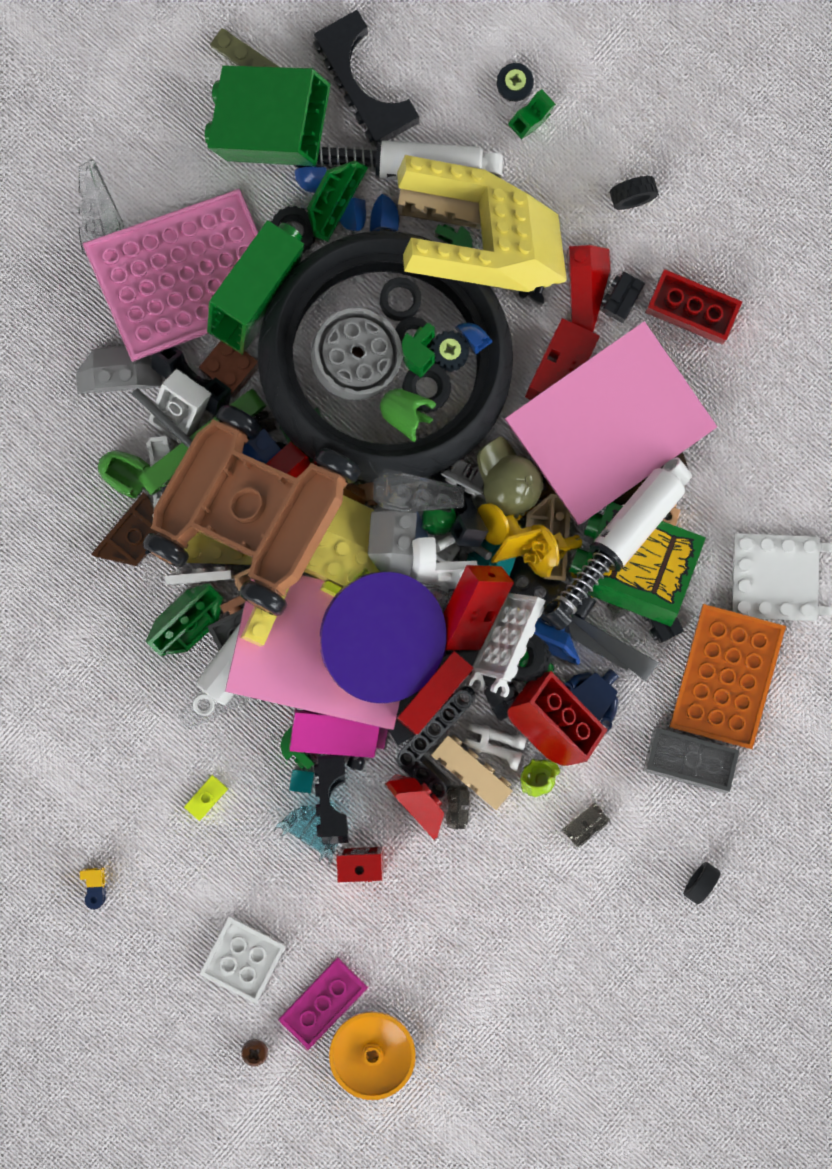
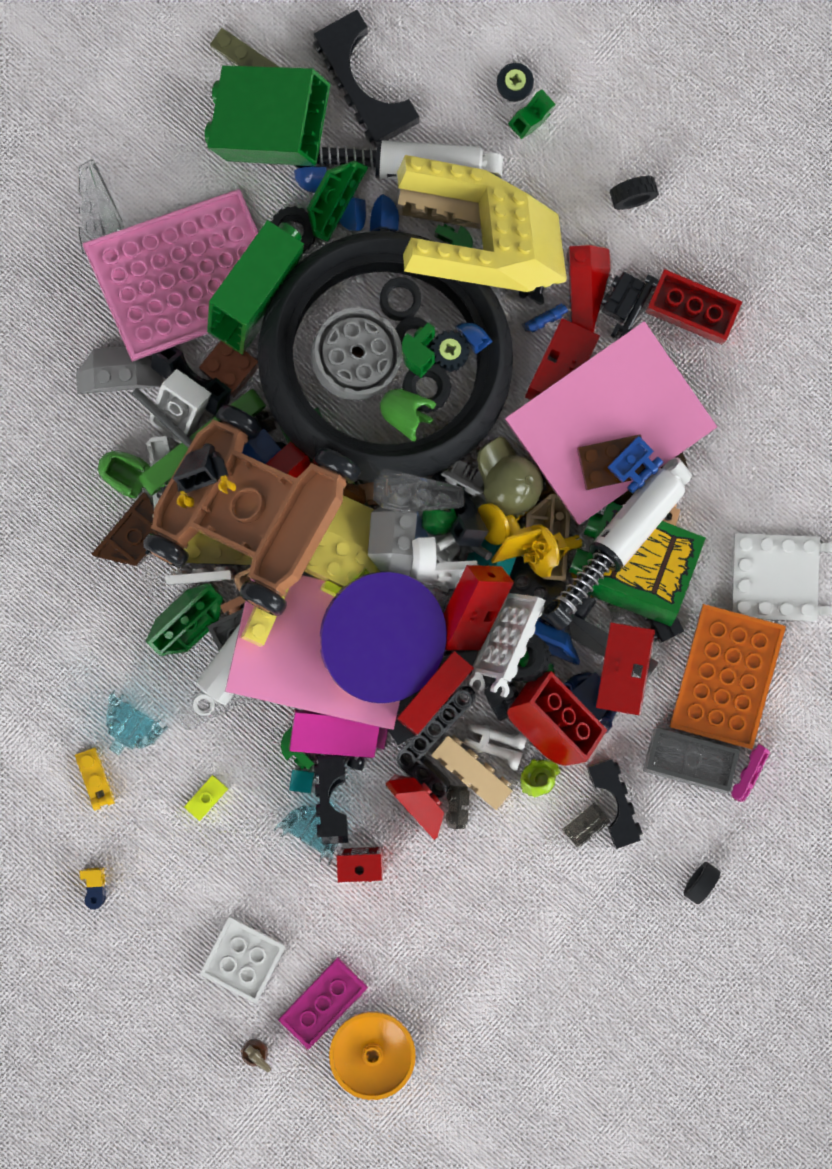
(94, 778): none -> yellow plate
(130, 726): none -> clear light blue torso
(200, 470): none -> black torso
(255, 1056): none -> dark tan piece
(548, 316): none -> blue plate
(597, 457): none -> reddish brown plate
(623, 828): none -> black arch
(625, 669): none -> red brick
(630, 459): none -> blue plate
(650, 283): none -> black hinge
(750, 774): none -> dark pink hinge

